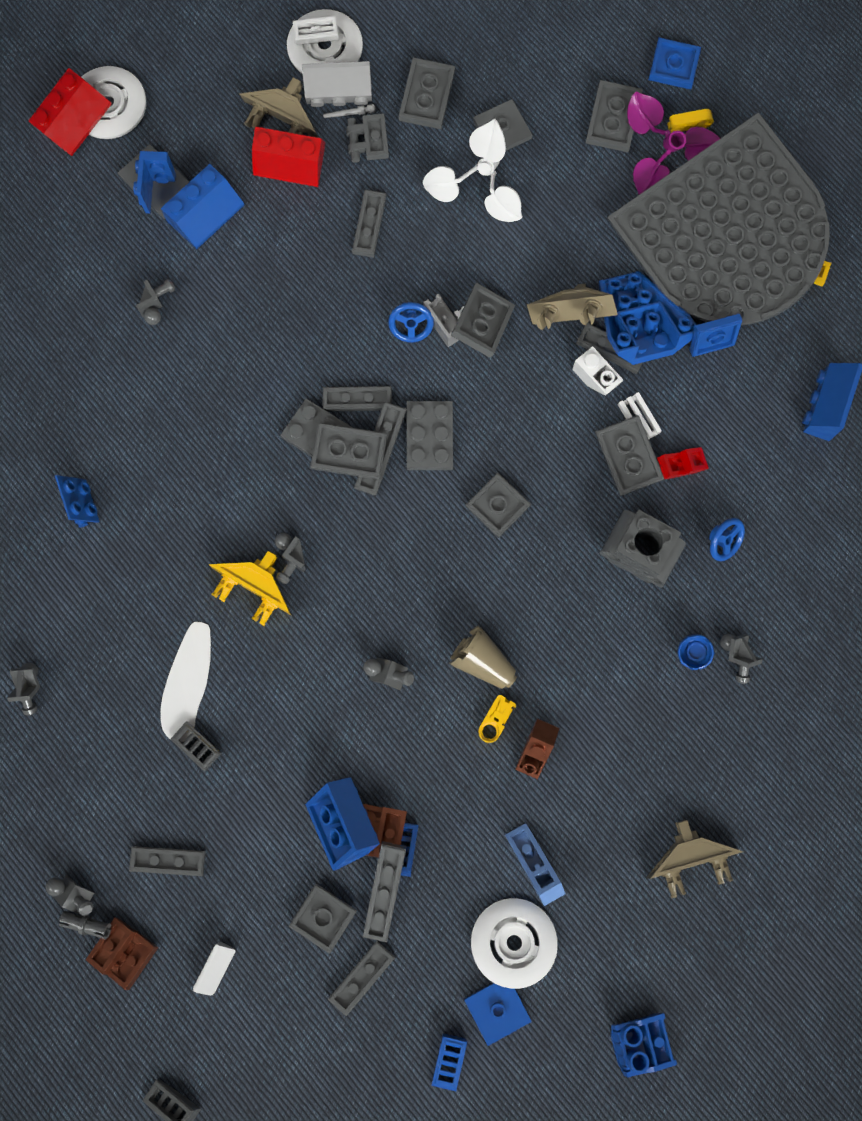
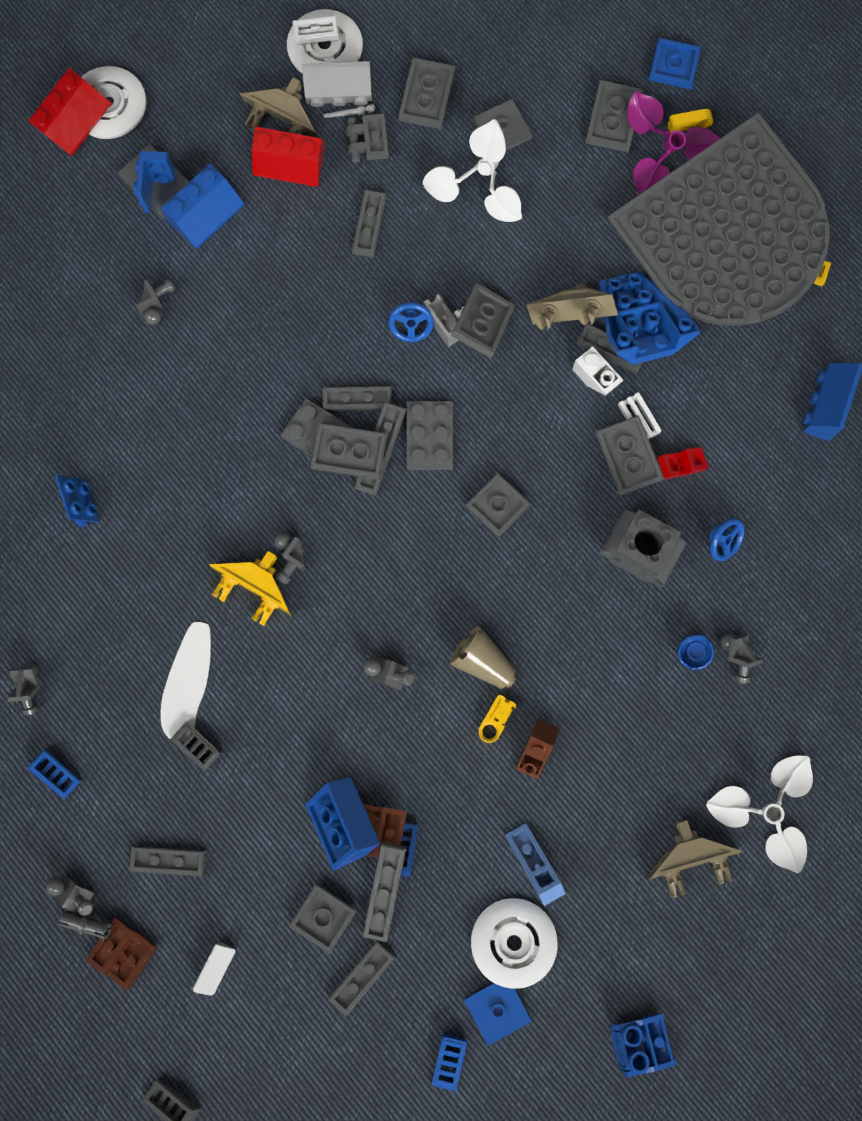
(33, 767): none -> blue slope
(715, 335): blue plate -> none
(732, 804): none -> white plant

